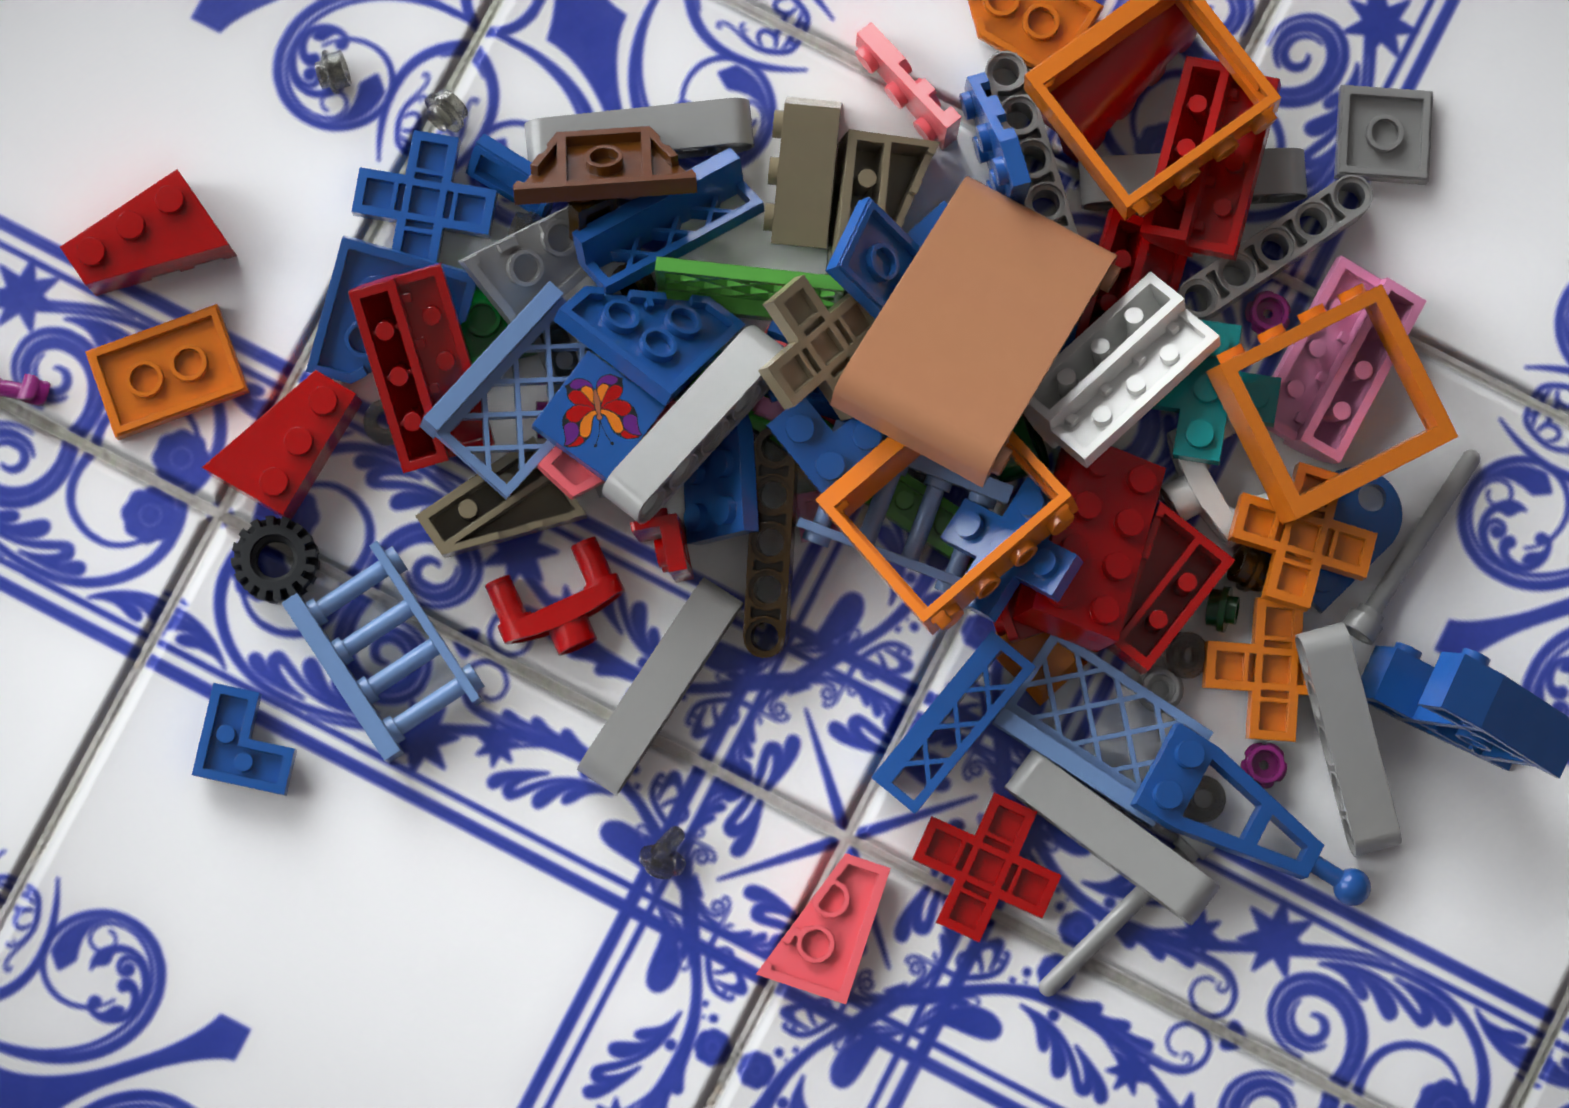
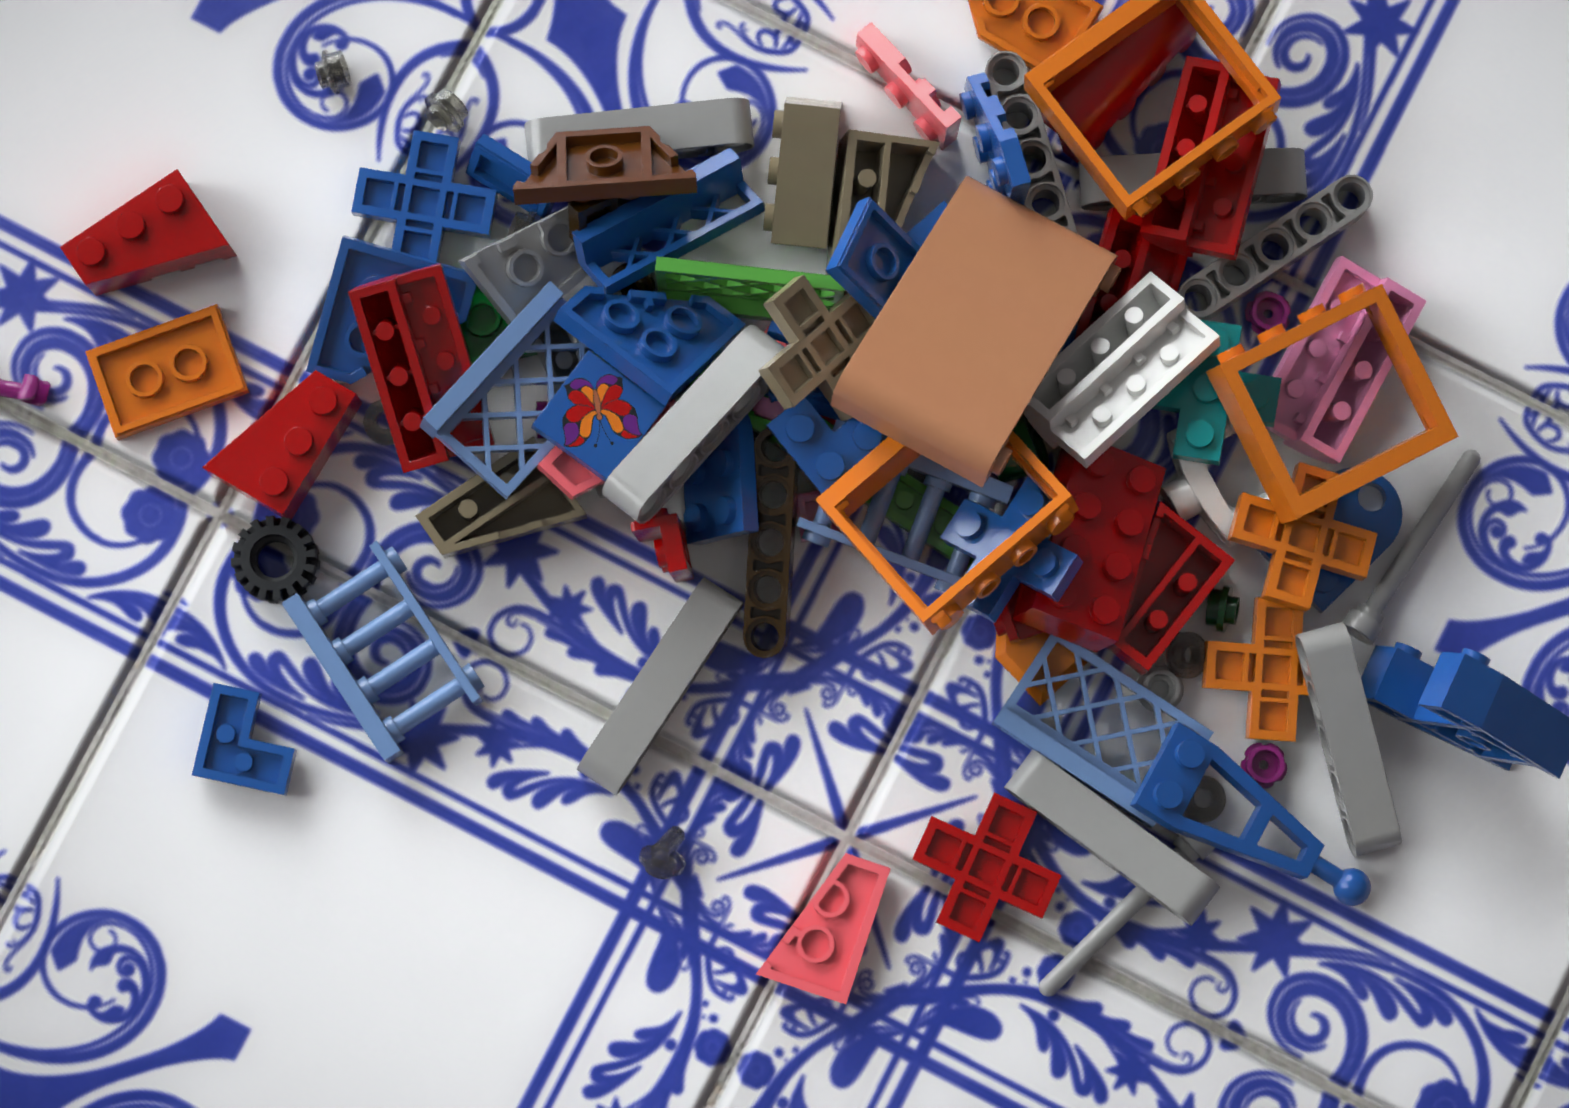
(564, 620): red connector -> none
(941, 709): blue fence -> none
(1249, 569): dark brown plate -> none
(1384, 134): light grey tile -> none

